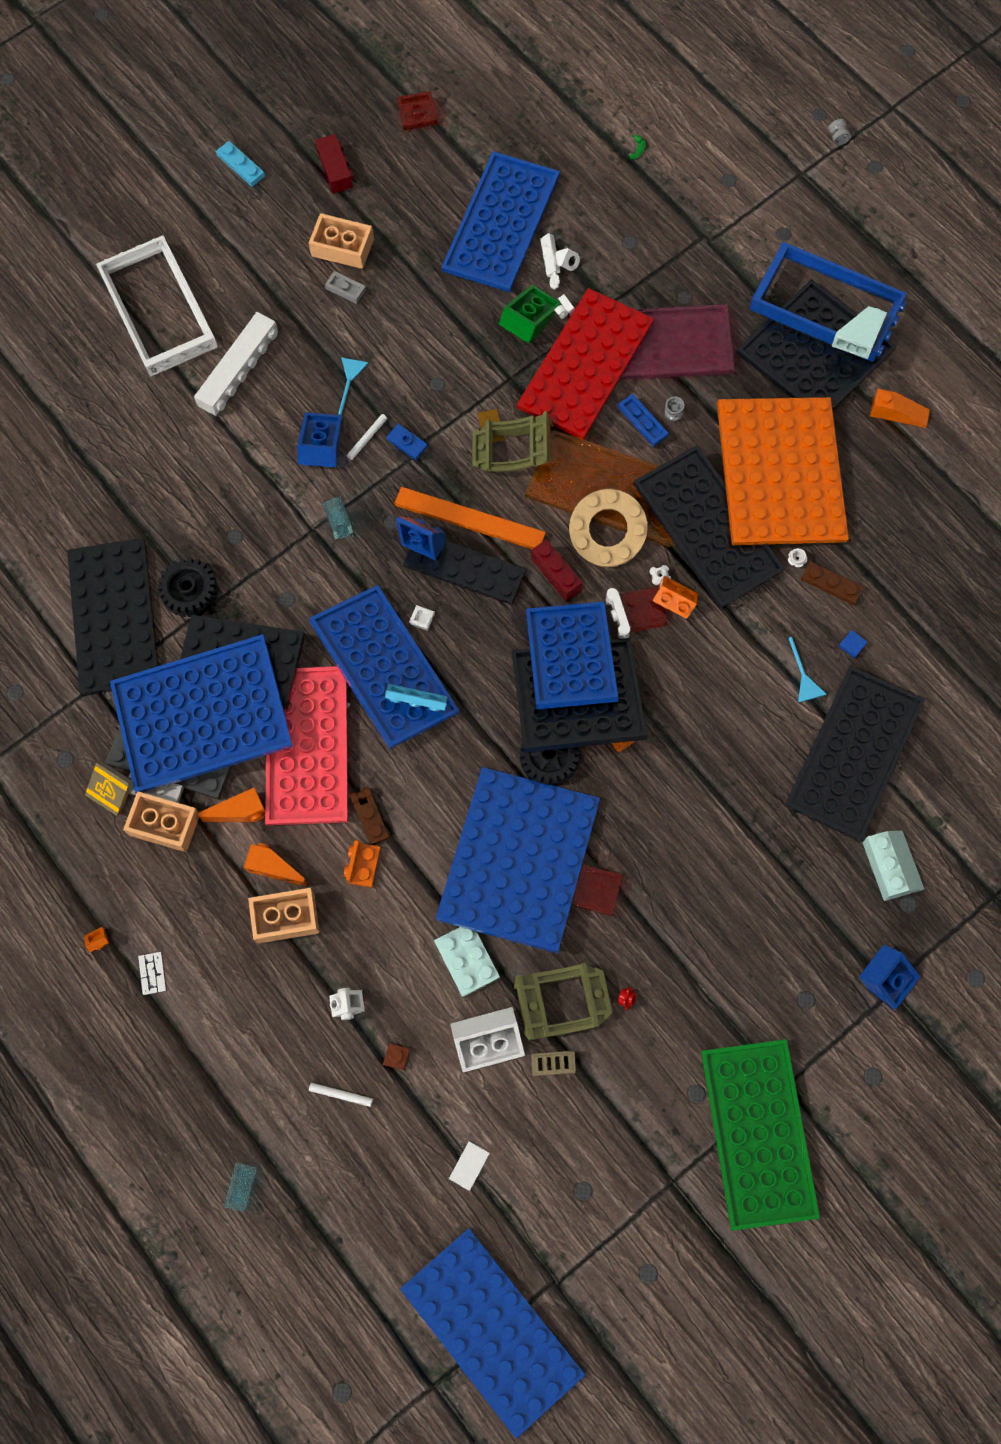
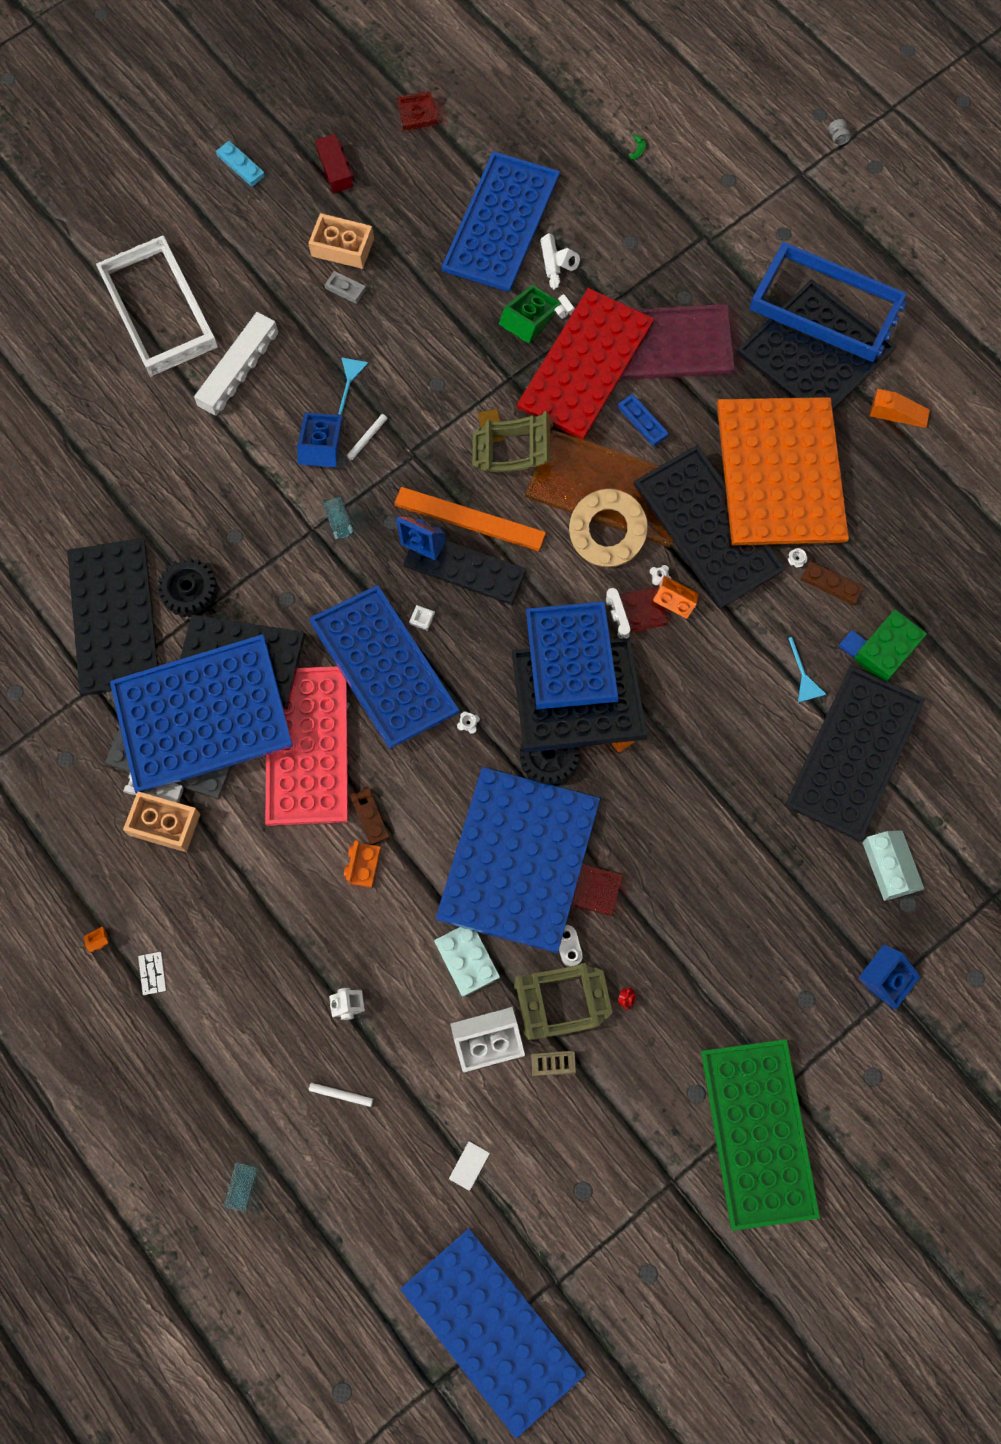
(108, 788): dark tan tile -> none
(240, 808): orange slope -> none
(267, 863): orange slope -> none
(283, 915): light nougat brick -> none
(396, 1056): copper plate -> none
(407, 442): blue plate -> none
(416, 697): medium azure plate -> none
(474, 719): none -> white plate
(556, 570): dark red brick -> none
(570, 945): none -> white plate
(674, 409): light grey wheel -> none
(860, 333): light aqua slope -> none
(890, 646): none -> green brick

